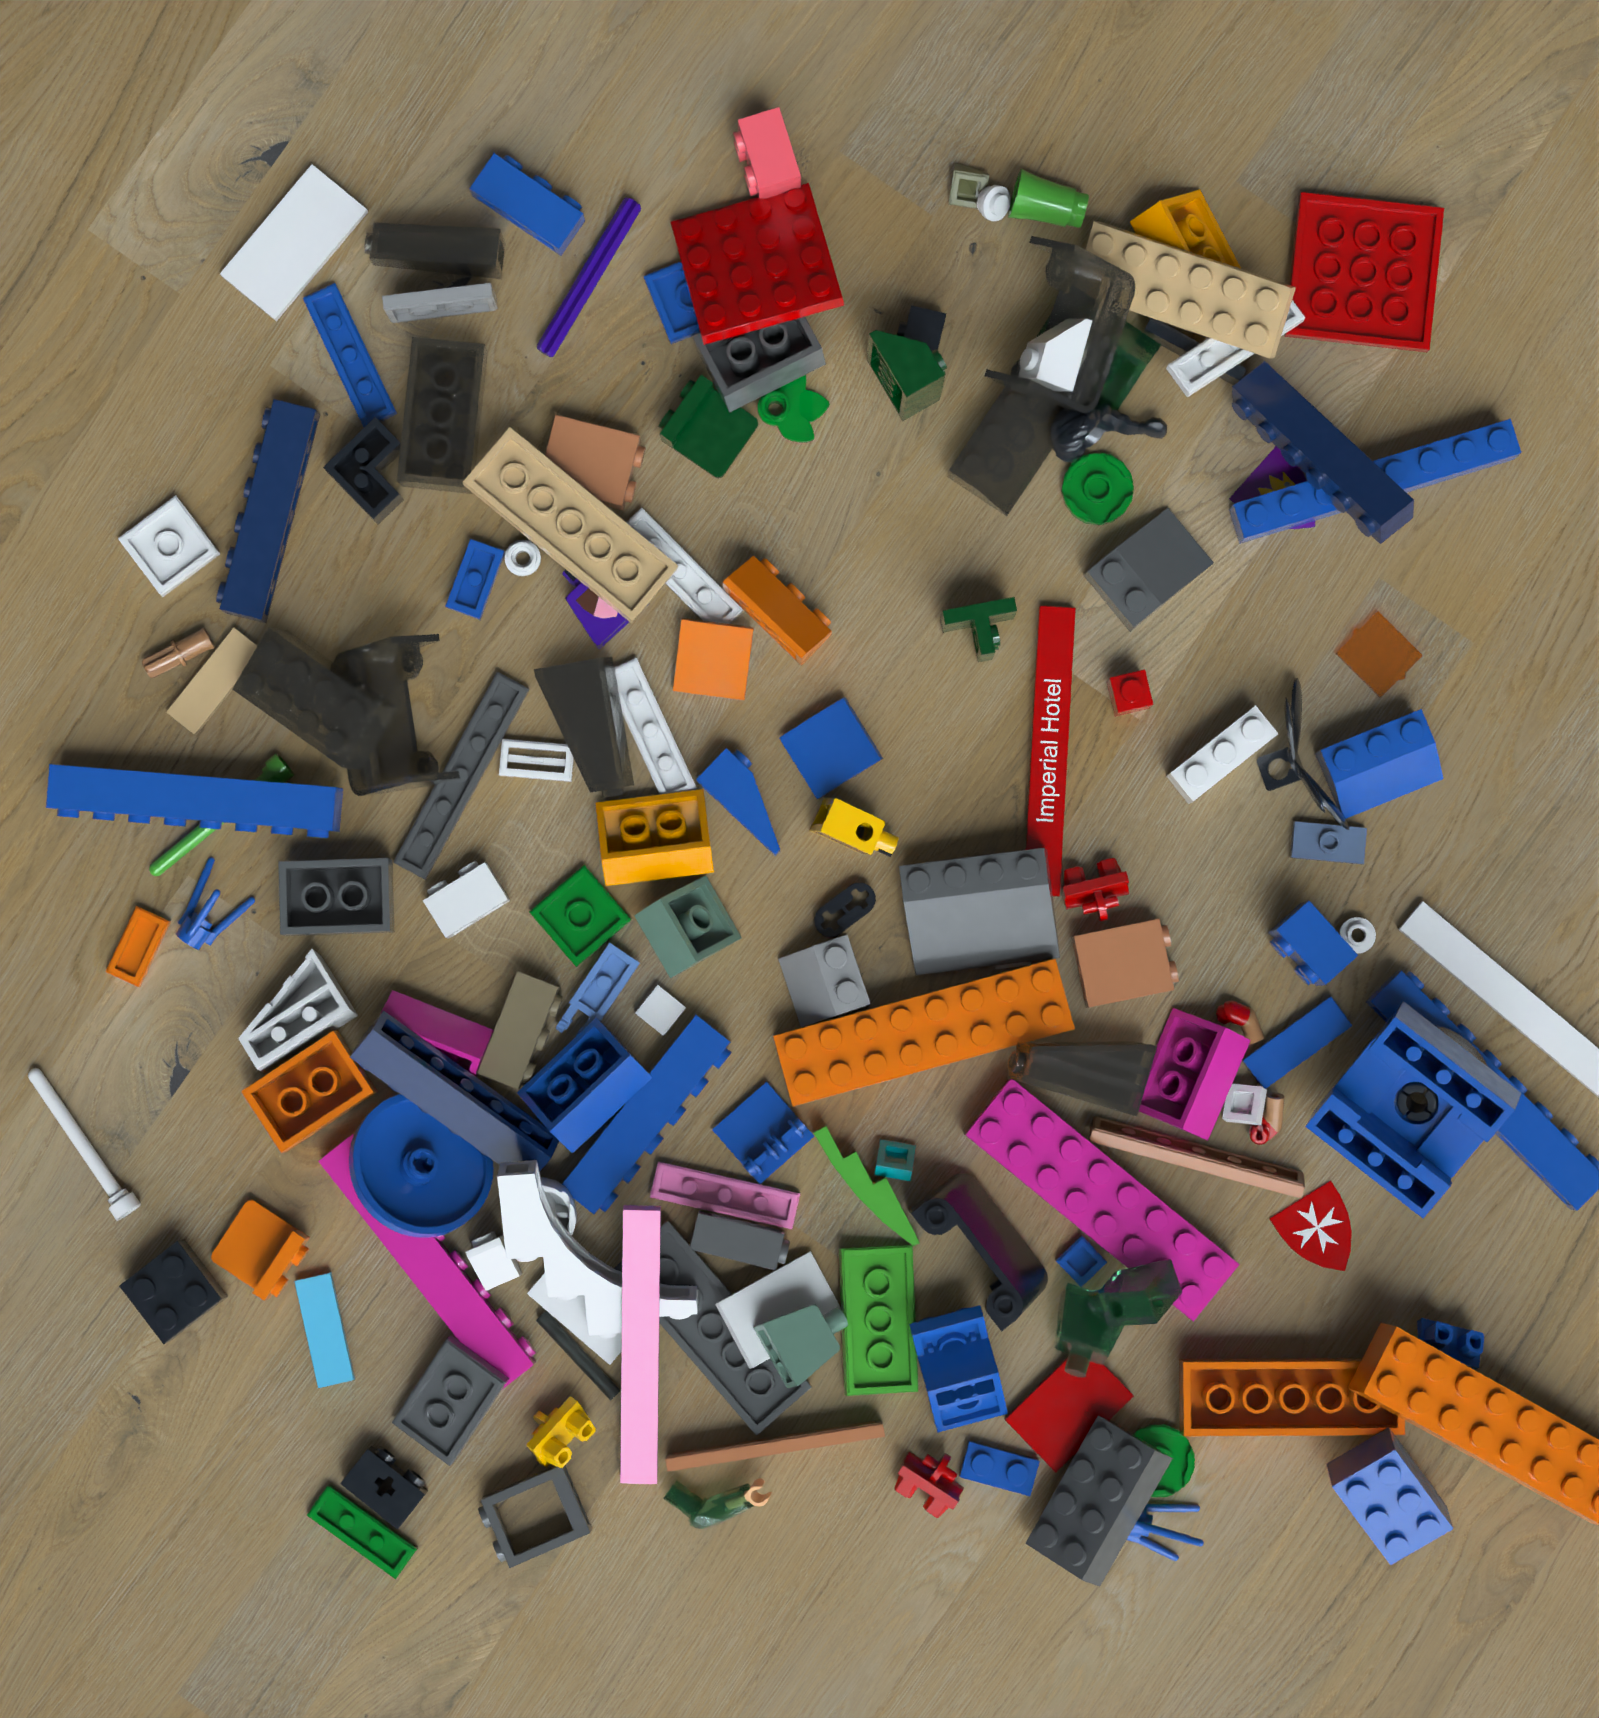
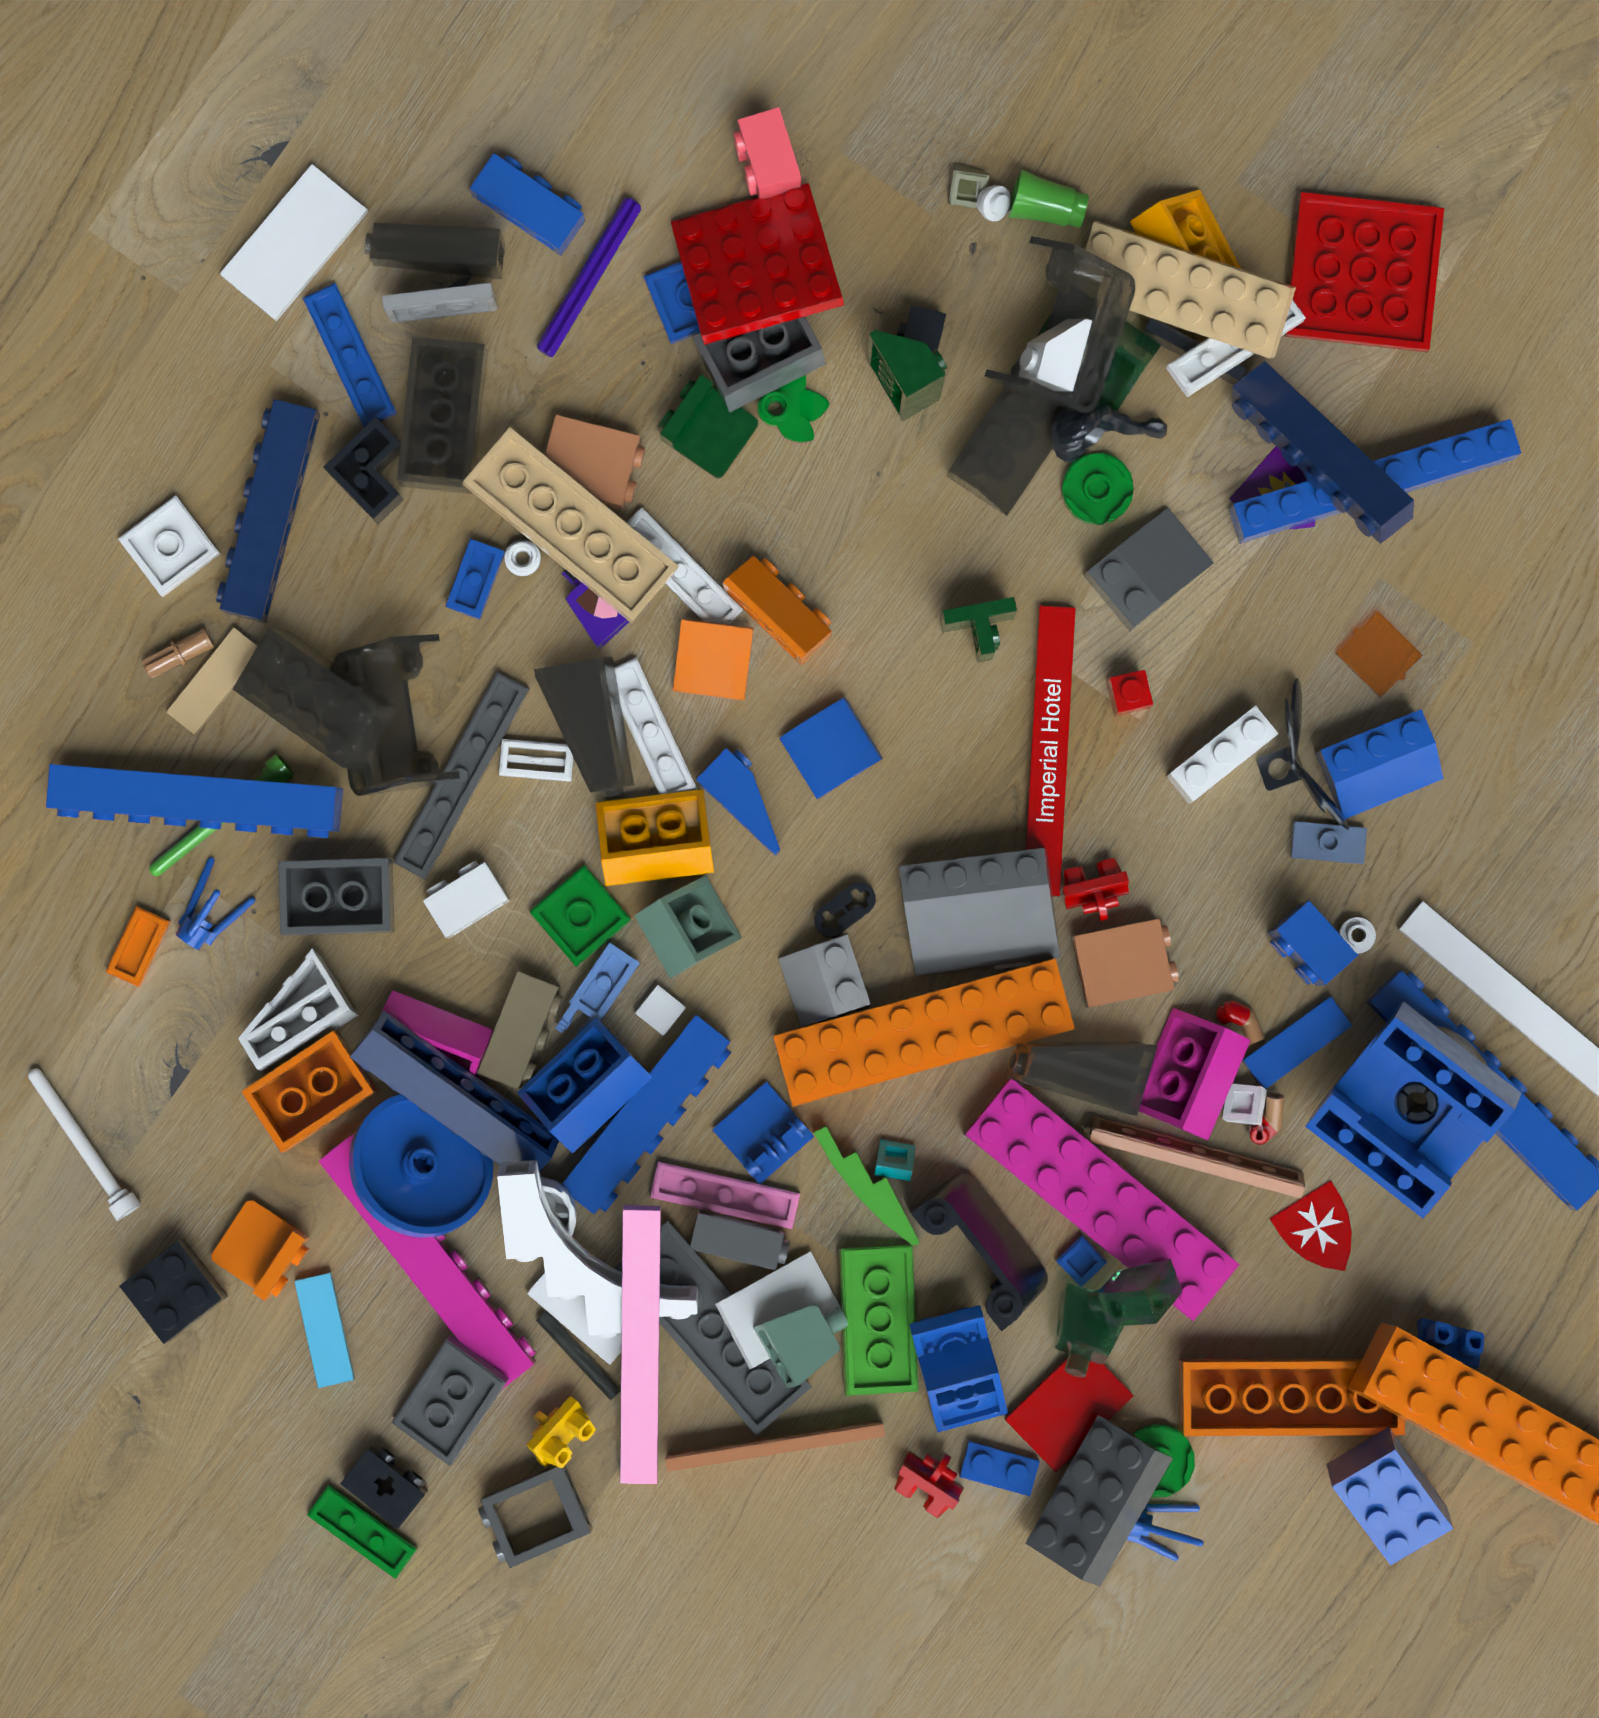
(490, 1261): white slope -> none
(717, 1508): clear green arm -> none
(839, 824): yellow torso -> none

